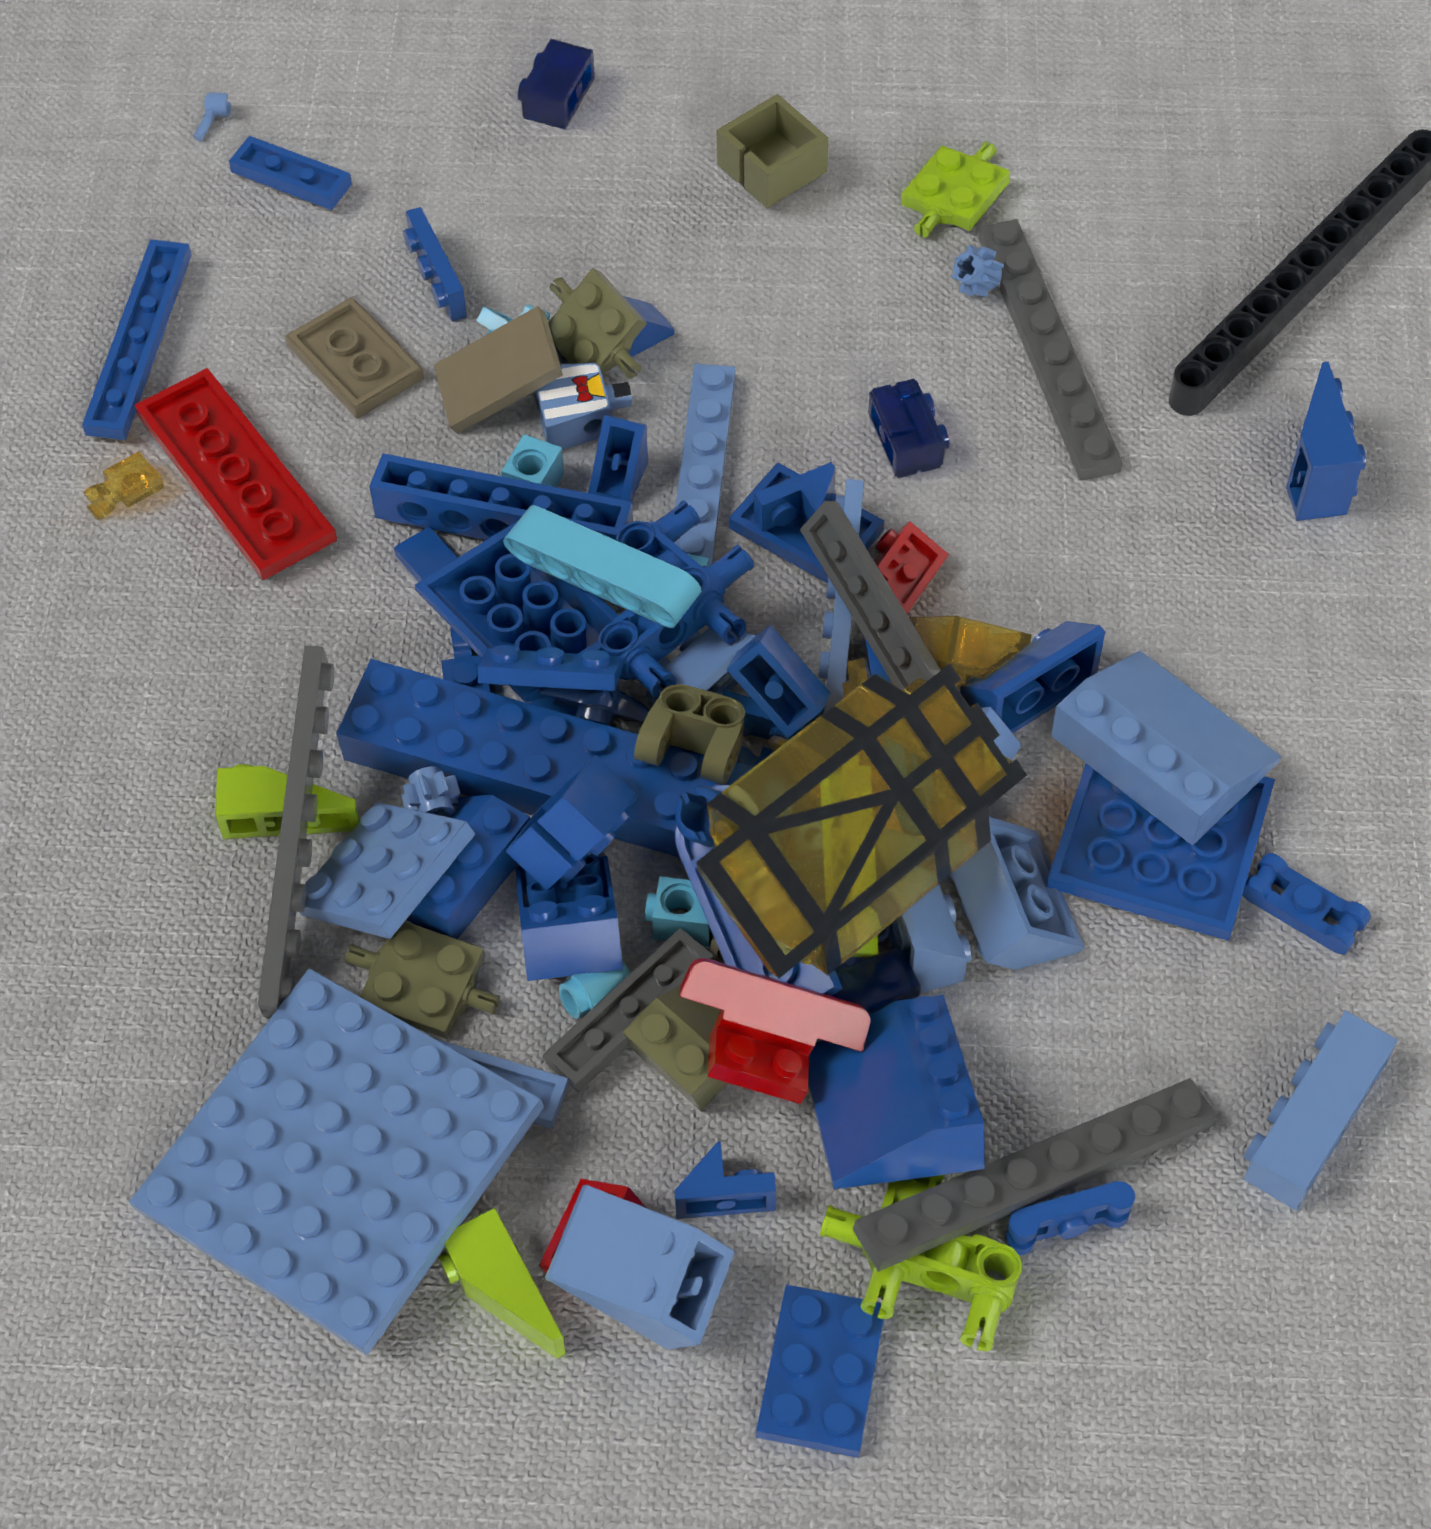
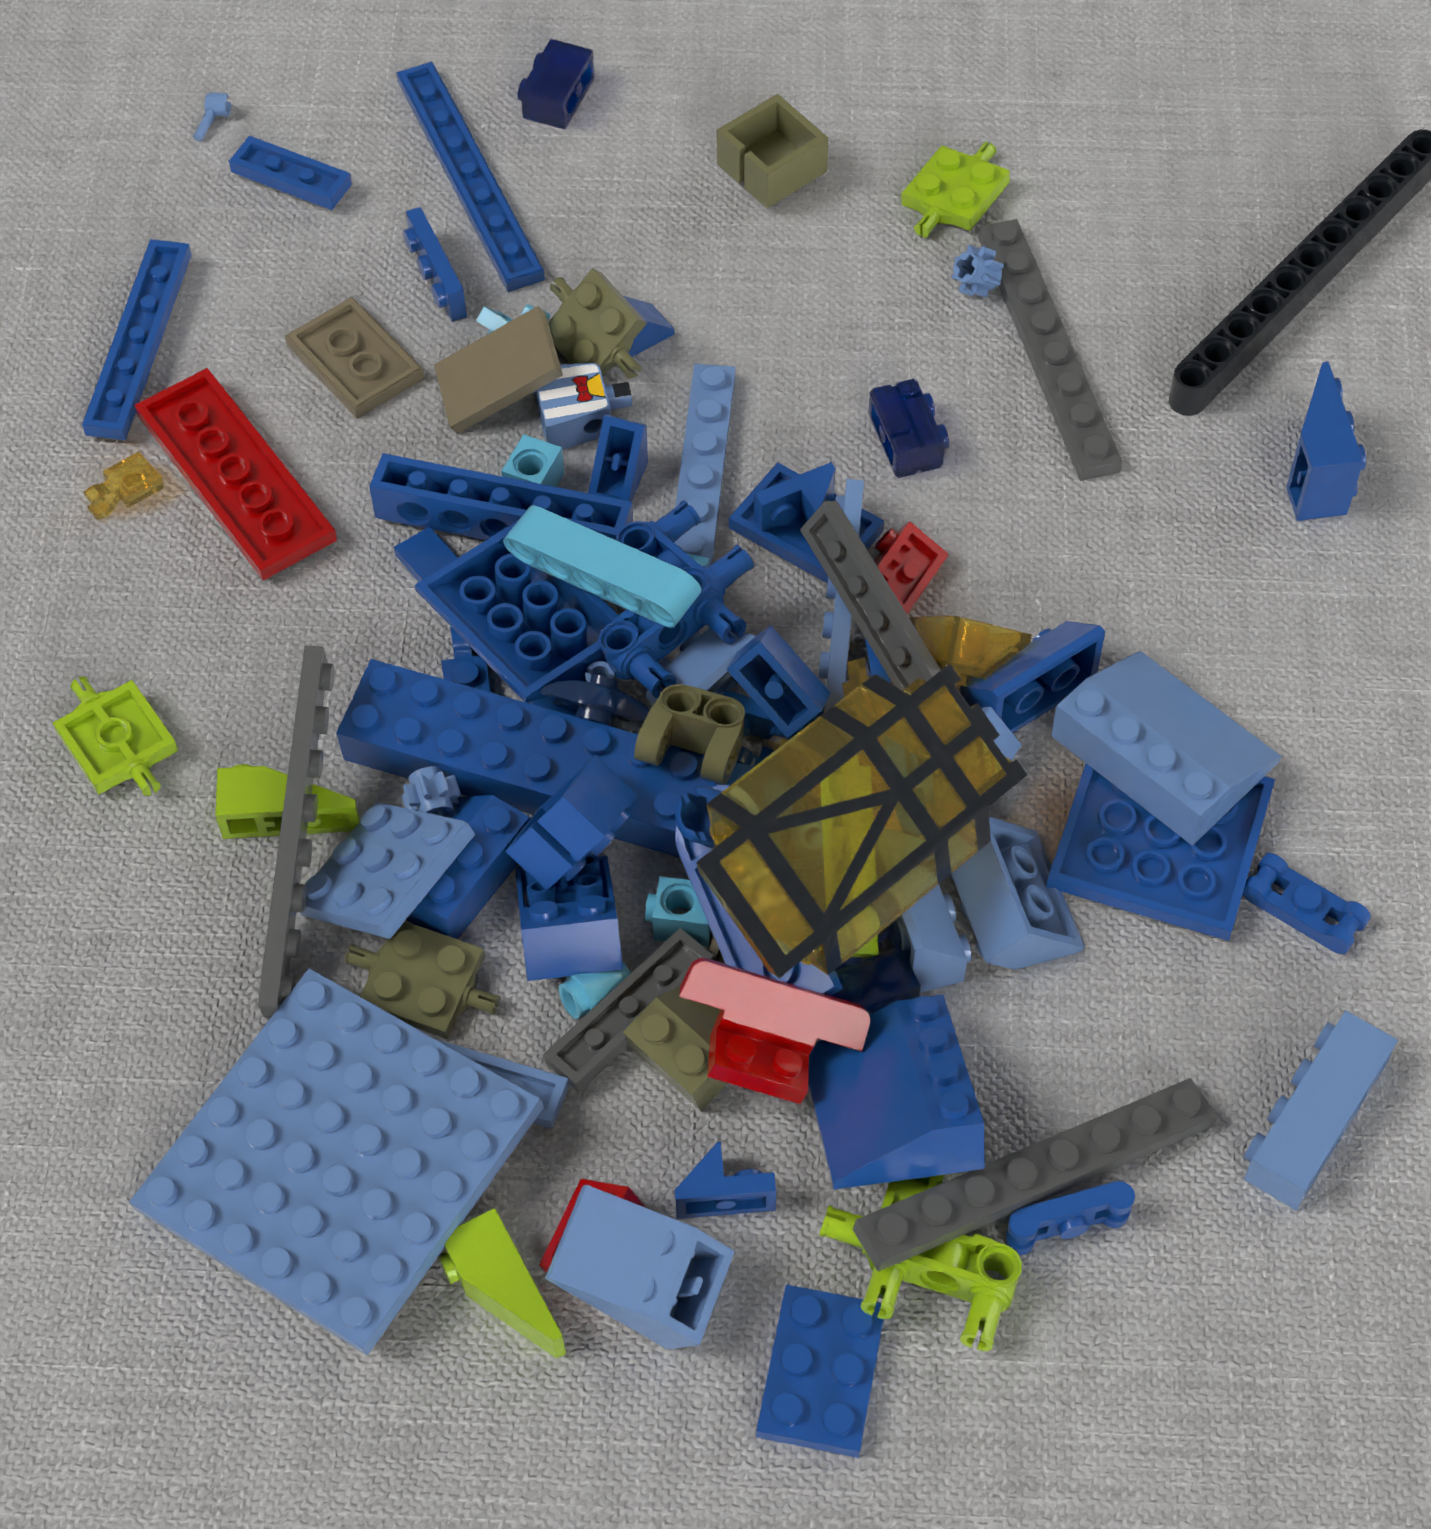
(115, 736): none -> lime plate
(470, 177): none -> blue tile
(550, 668): blue plate -> none

